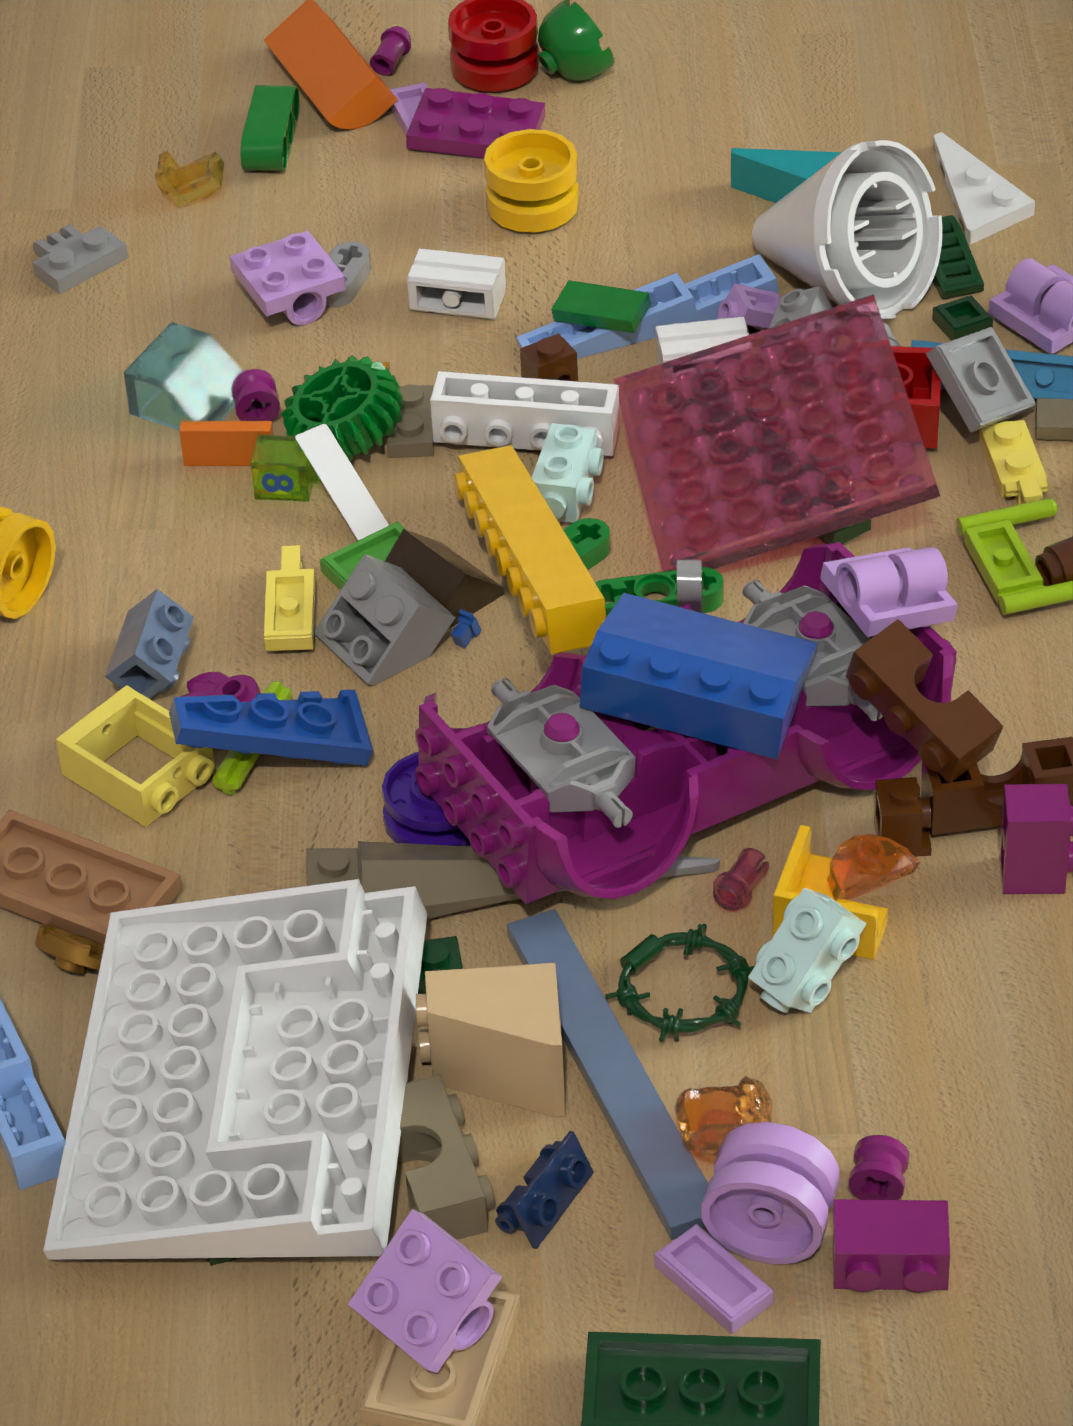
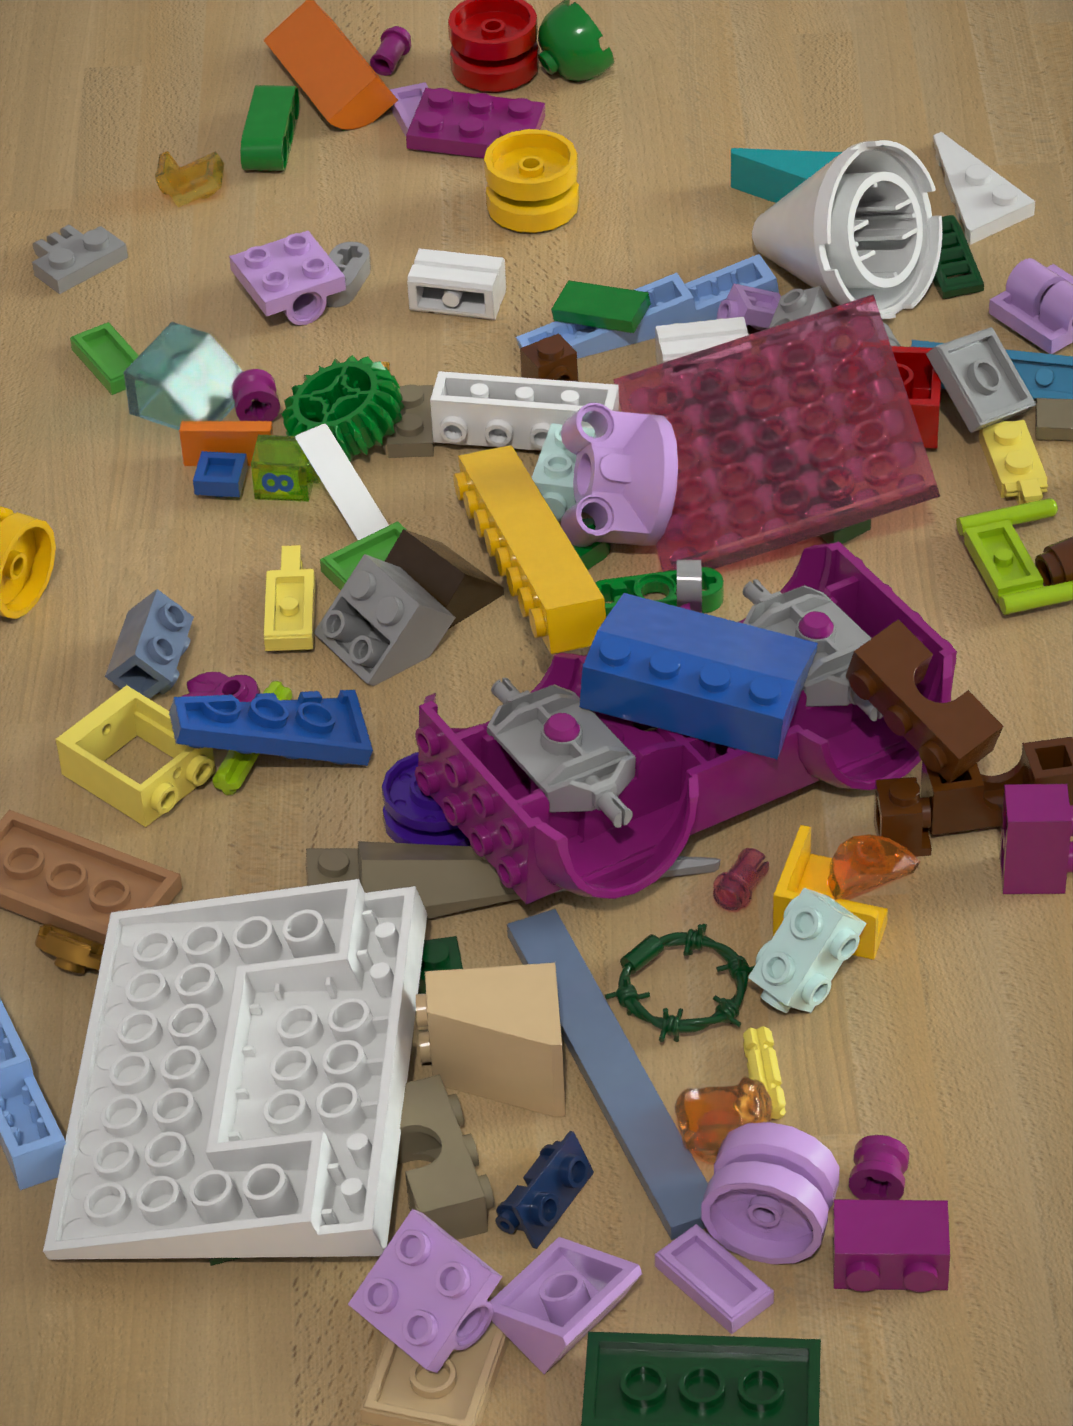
(104, 355): none -> bright green tile
(220, 474): none -> blue plate
(465, 629): blue piece -> none
(561, 1299): none -> lavender slope
(620, 476): none -> lavender piece
(764, 1066): none -> light yellow axle
(892, 587): lavender plate -> none
(961, 317): dark green tile -> none

